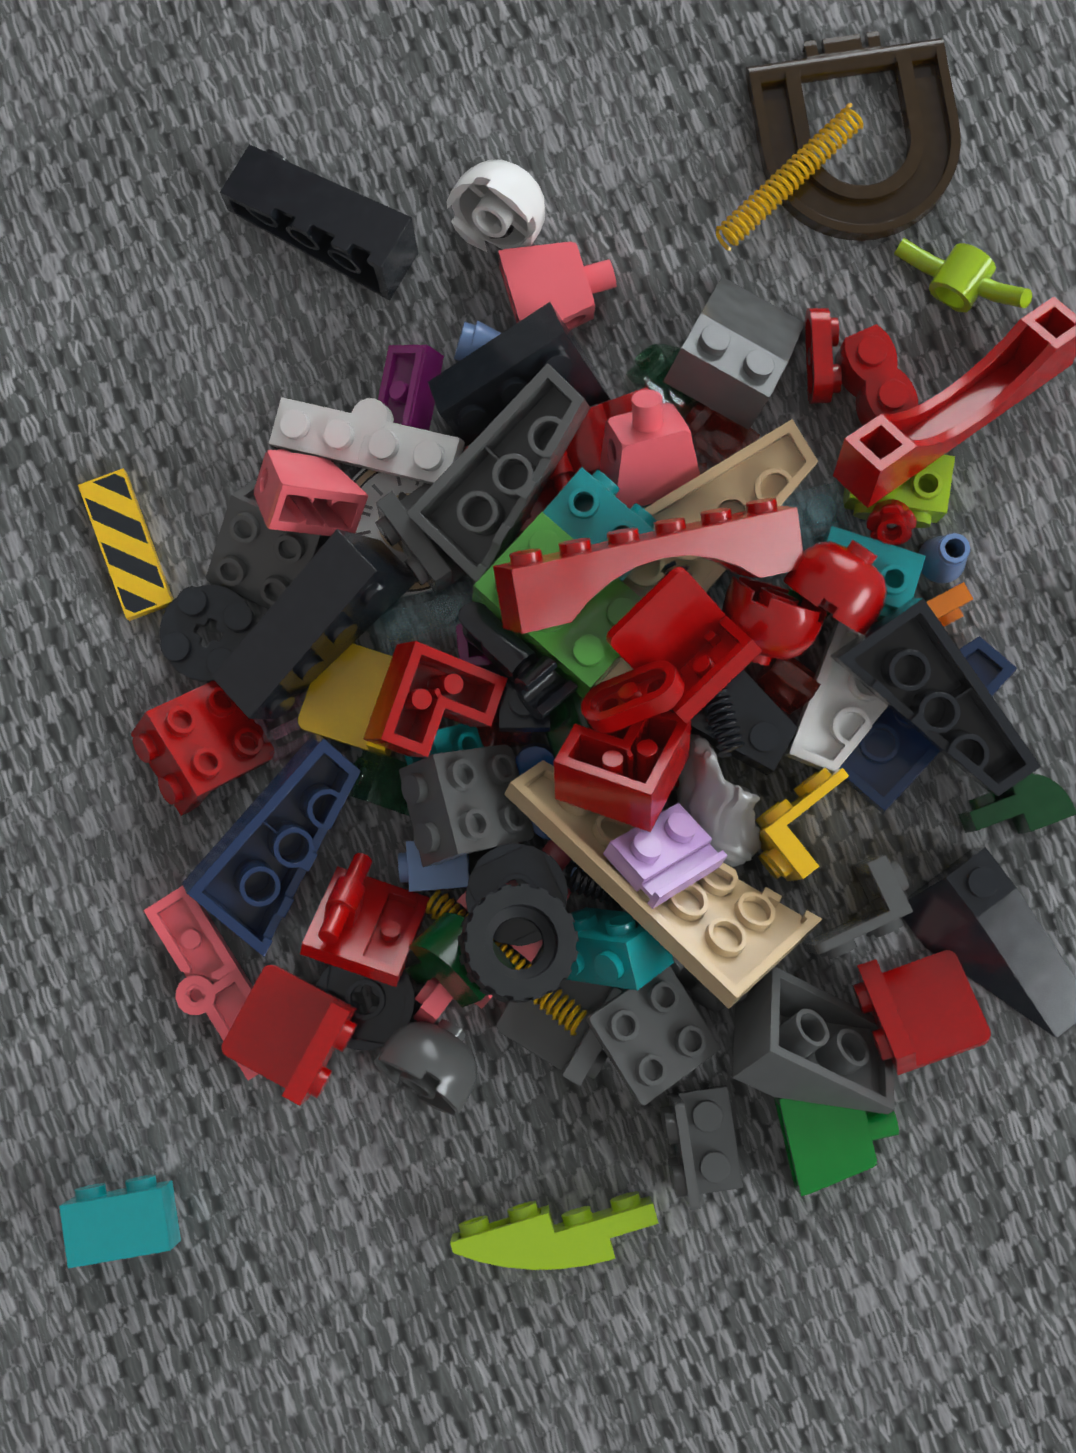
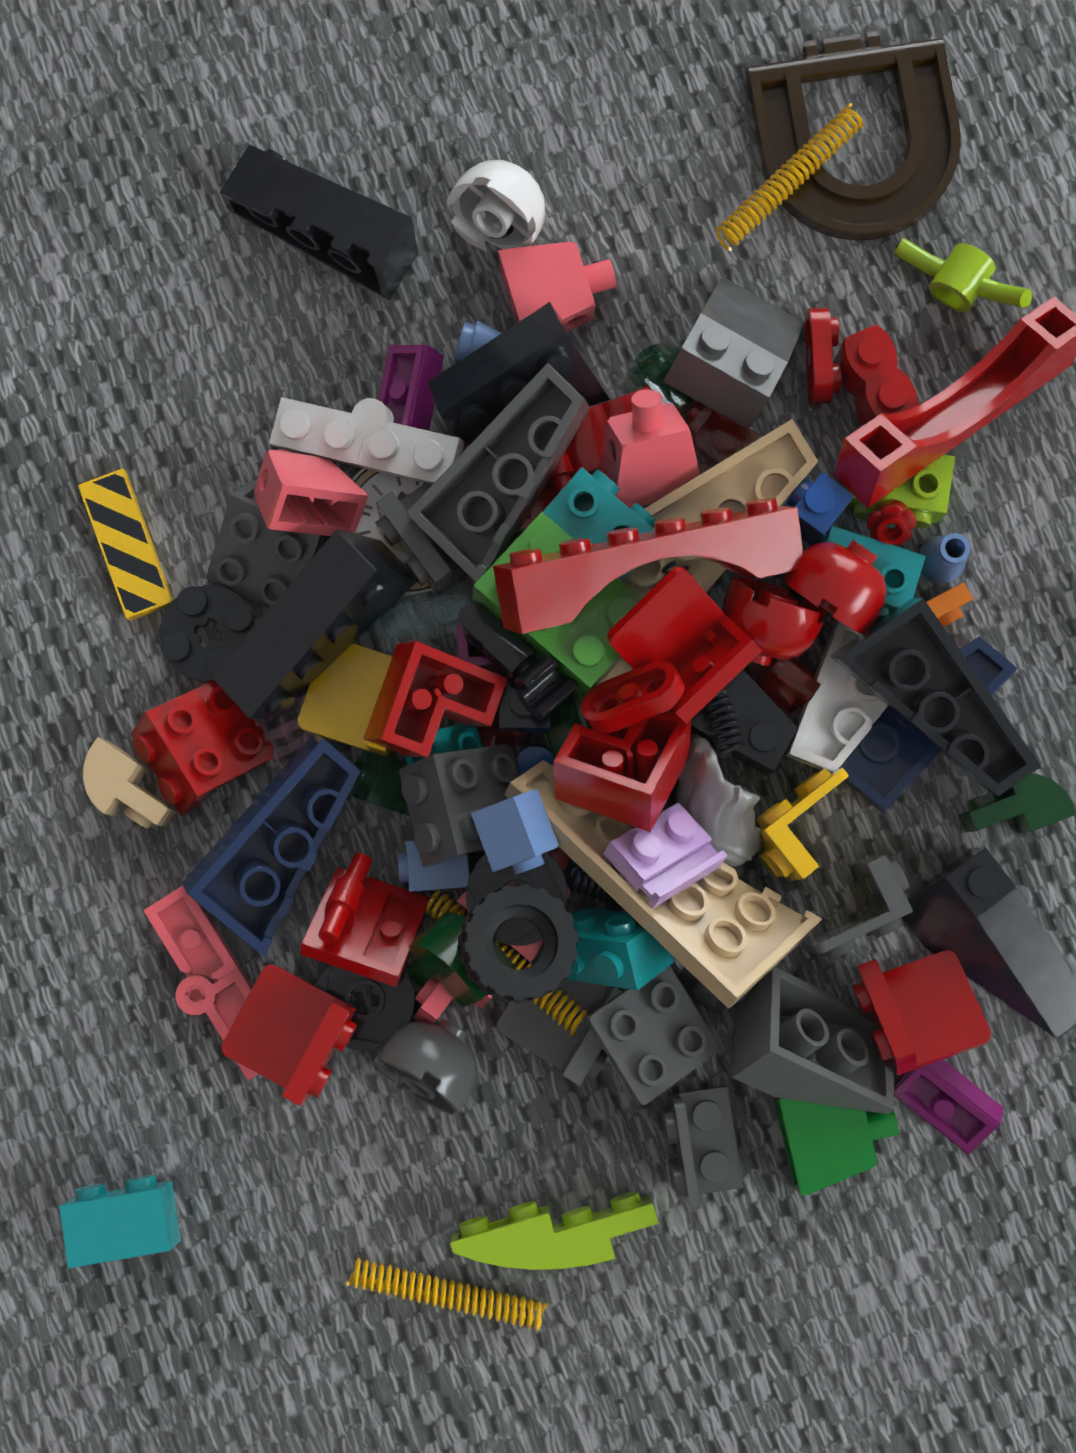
(113, 780): none -> tan brick
(427, 1295): none -> yellow piece
(515, 832): none -> medium blue brick
(818, 506): none -> blue brick
(950, 1103): none -> magenta slope

